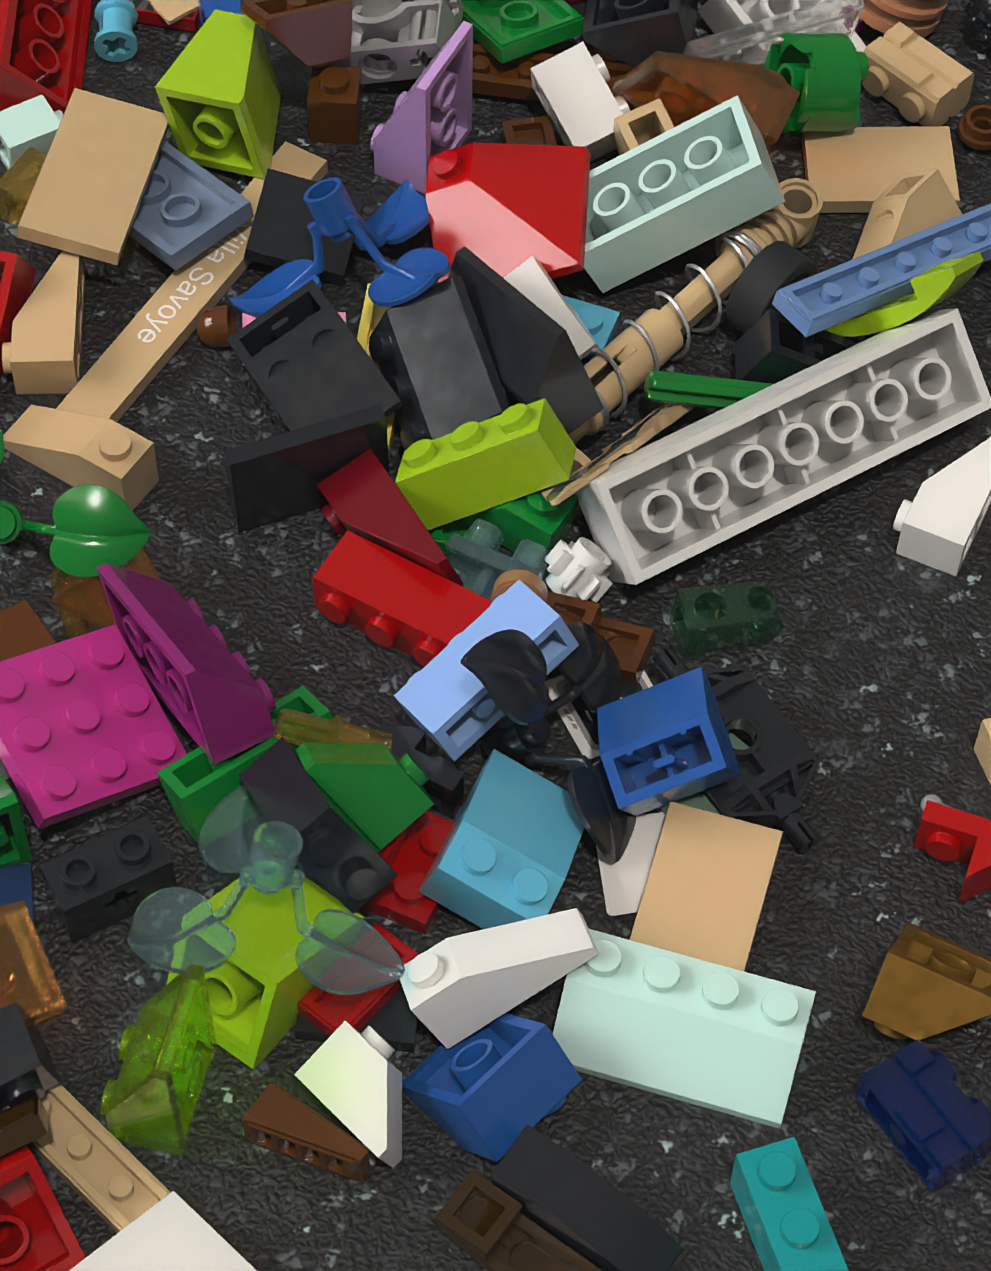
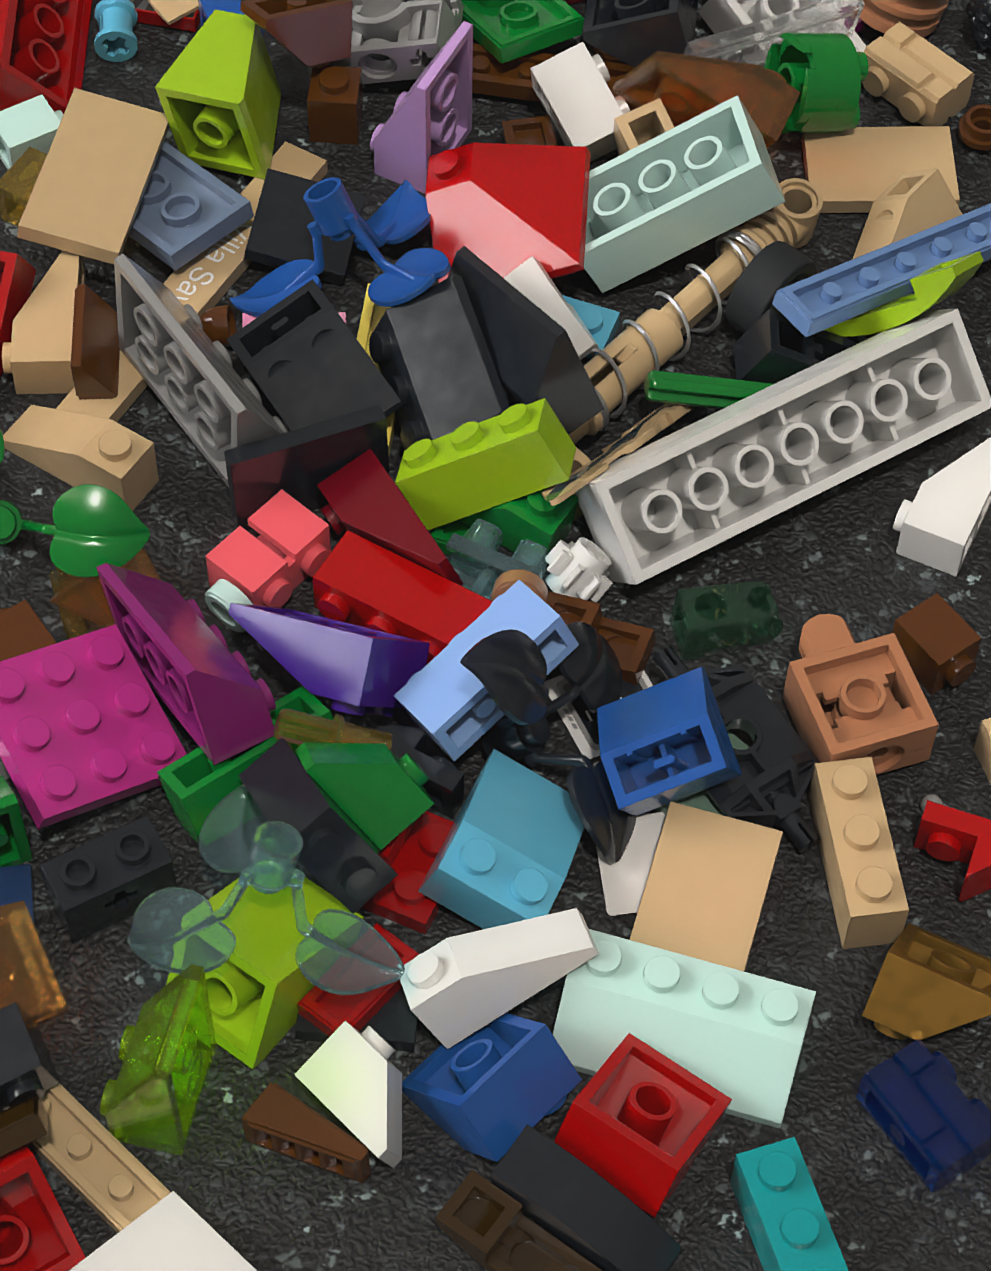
(94, 346): none -> reddish brown slope
(187, 368): none -> light grey slope
(219, 599): none -> light aqua tile
(271, 566): none -> coral piece
(336, 658): none -> dark purple slope
(642, 1123): none -> red slope
(857, 698): none -> nougat brick
(857, 853): none -> tan brick
(937, 644): none -> reddish brown brick

